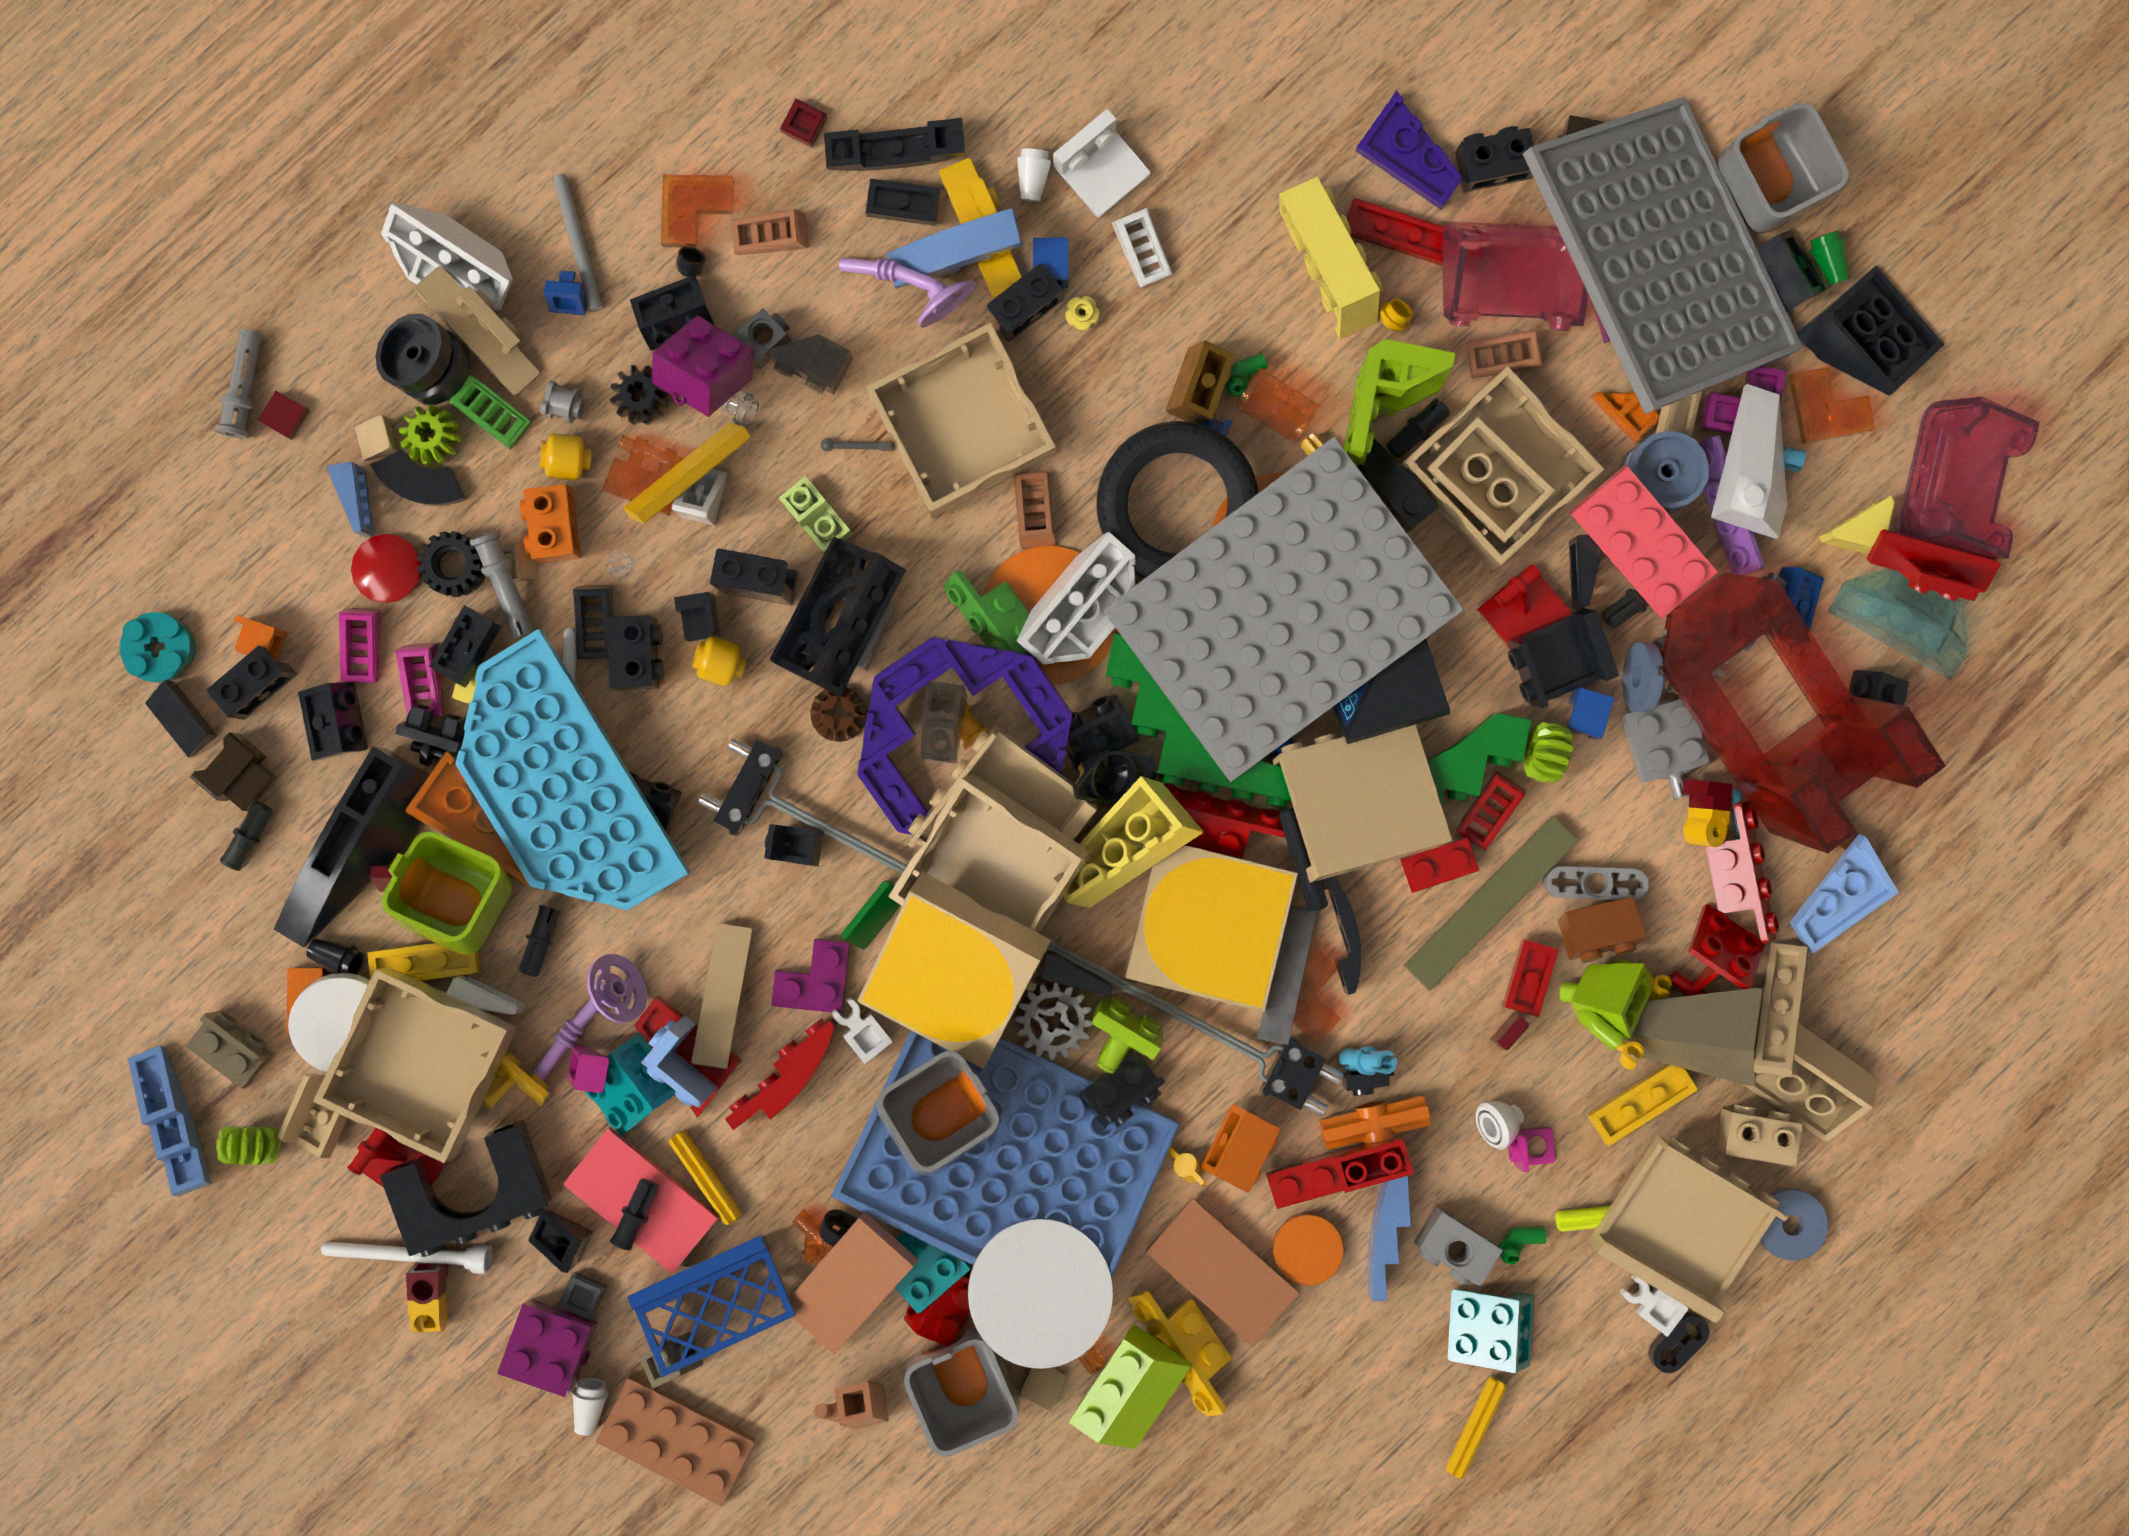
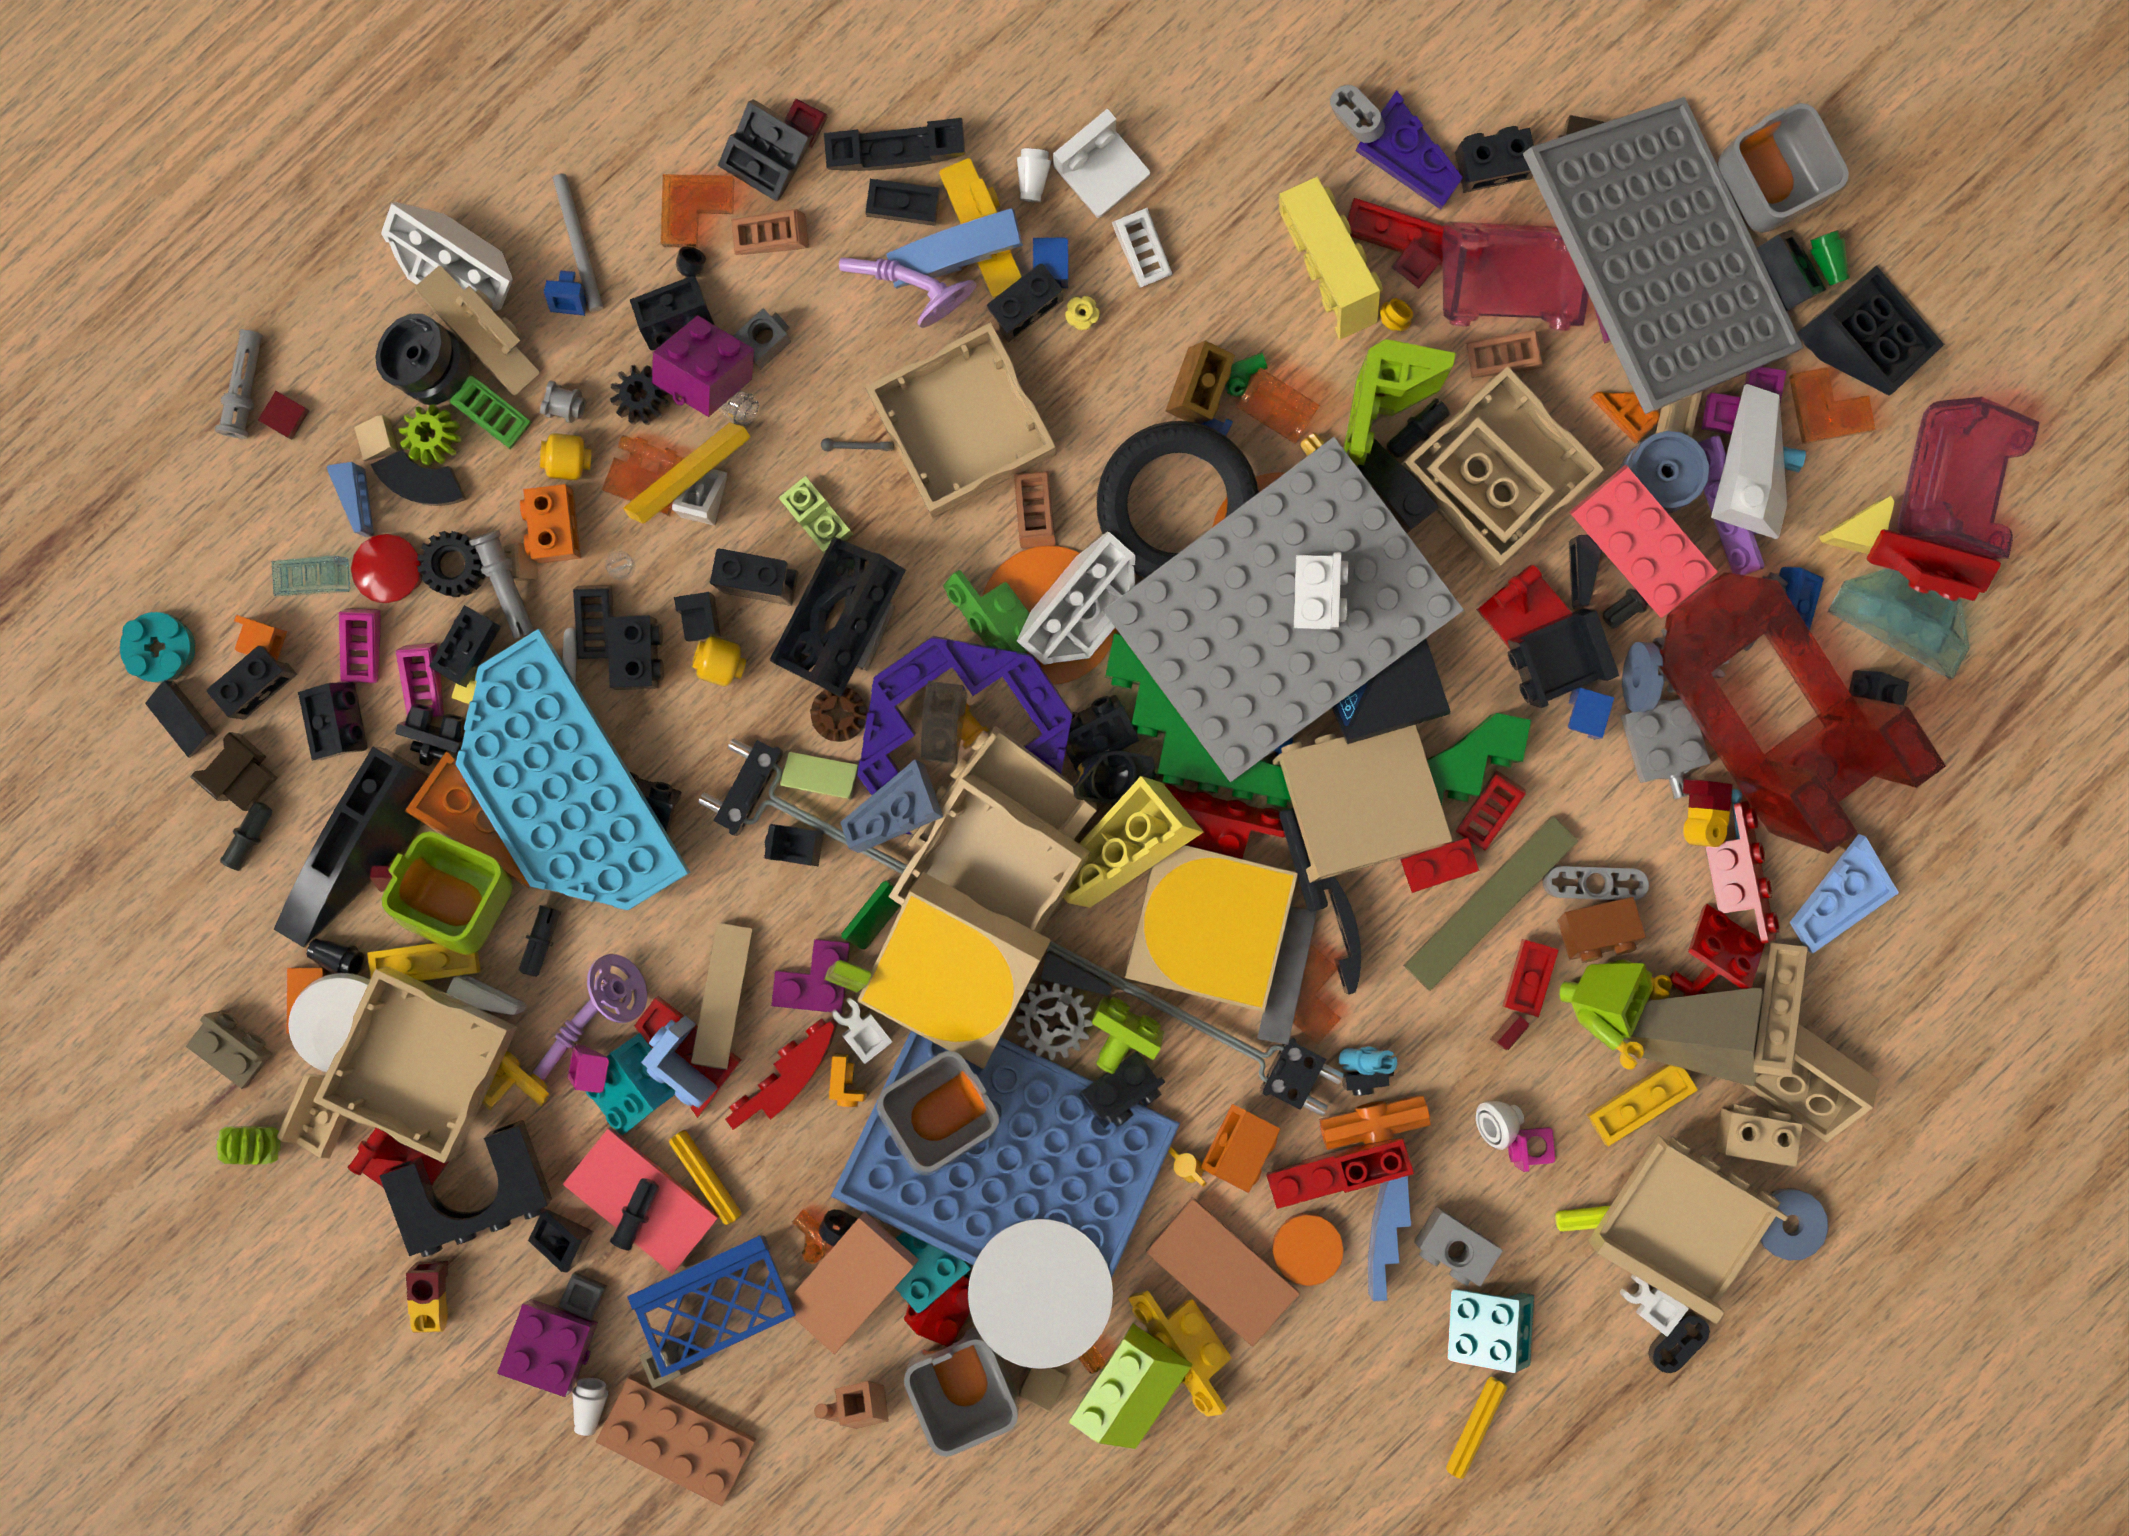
(170, 1120): medium blue slope -> none
(333, 576): none -> clear light blue slope
(476, 1259): white piece -> none
(765, 150): none -> black slope
(814, 360): clear smoke slope -> none
(819, 775): none -> yellowish green slope
(841, 1075): none -> light orange bracket
(848, 975): none -> lime tile
(893, 810): none -> sand blue wing
(1318, 591): none -> white bracket
(1363, 109): none -> light grey beam
(1416, 263): none -> dark red tile
(1516, 1240): green arm -> none
(1548, 752): lime gear -> none

